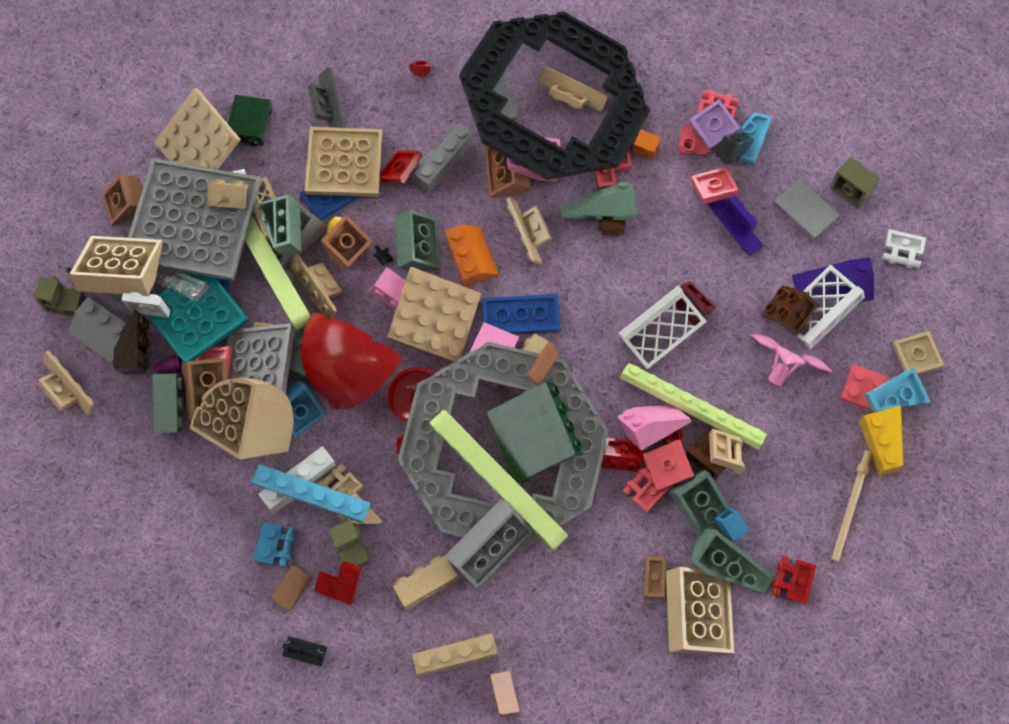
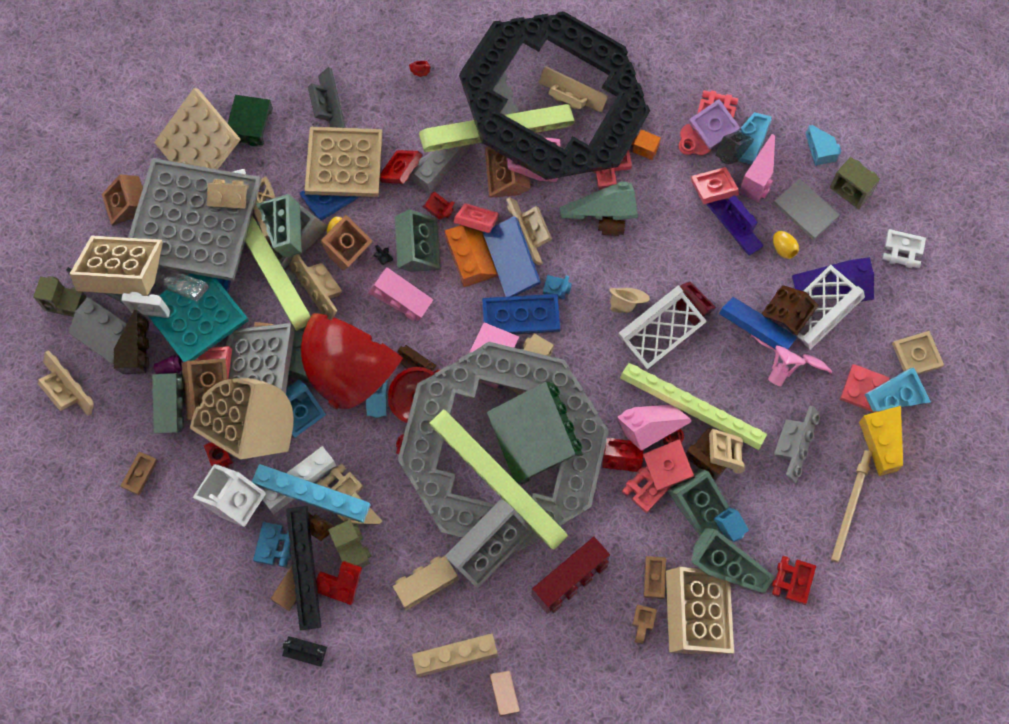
(139, 473): none -> medium nougat plate
(212, 450): none -> red brick
(229, 495): none -> white container
(303, 568): none -> black plate
(319, 527): none -> reddish brown hinge
(378, 402): none -> medium azure slope
(414, 359): none -> reddish brown hinge
(433, 315): tan plate -> none
(438, 206): none -> red bracket
(466, 132): none -> yellowish green beam
(476, 218): none -> coral plate
(512, 257): none -> tile
(543, 364): nougat slope -> none
(557, 286): none -> dark azure bracket
(570, 575): none -> dark red brick
(626, 299): none -> tan piece
(643, 619): none -> medium nougat plate
(757, 324): none -> blue tile
(758, 177): none -> bright pink slope
(785, 244): none -> yellow animal
(795, 442): none -> light grey bracket
(822, 146): none -> medium azure slope

